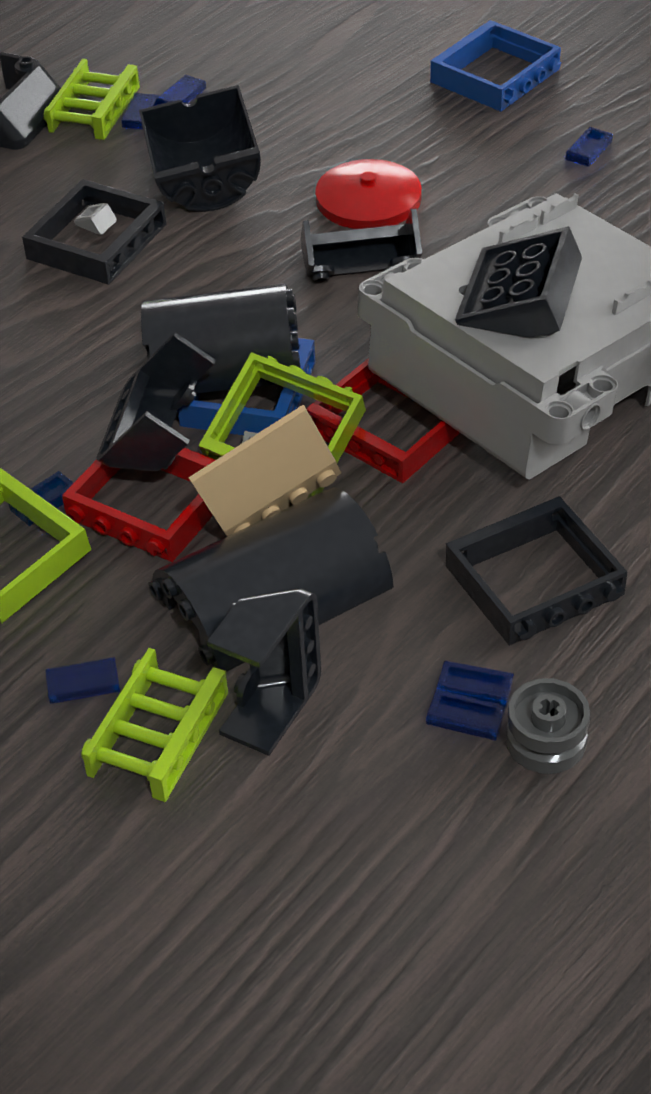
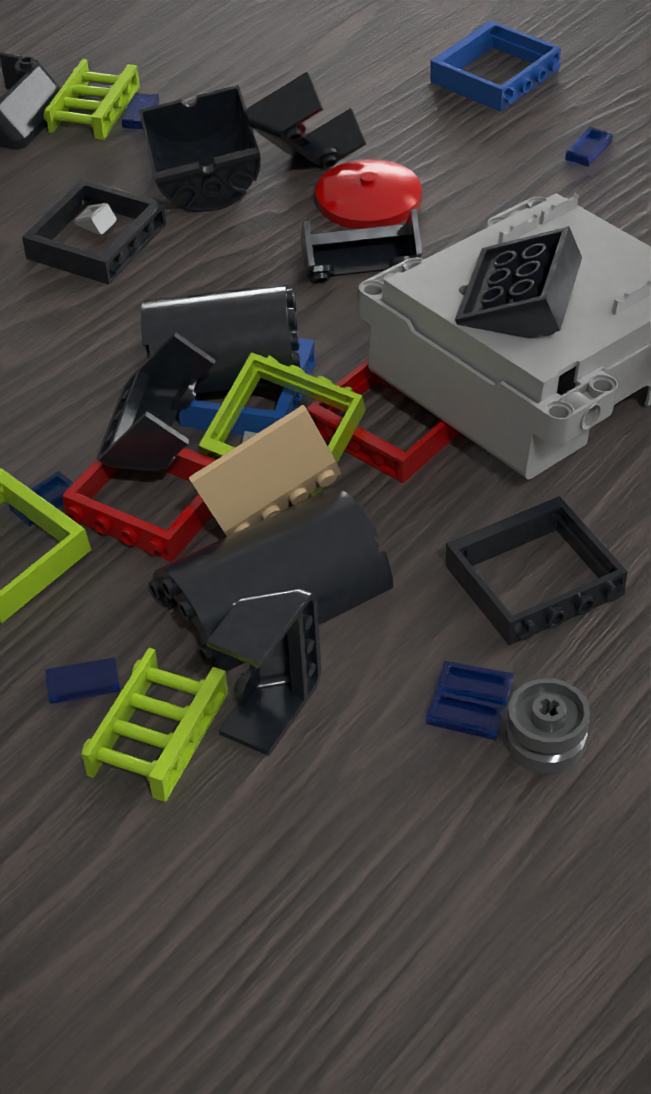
(183, 89): clear blue tile -> none
(281, 120): none -> black windscreen

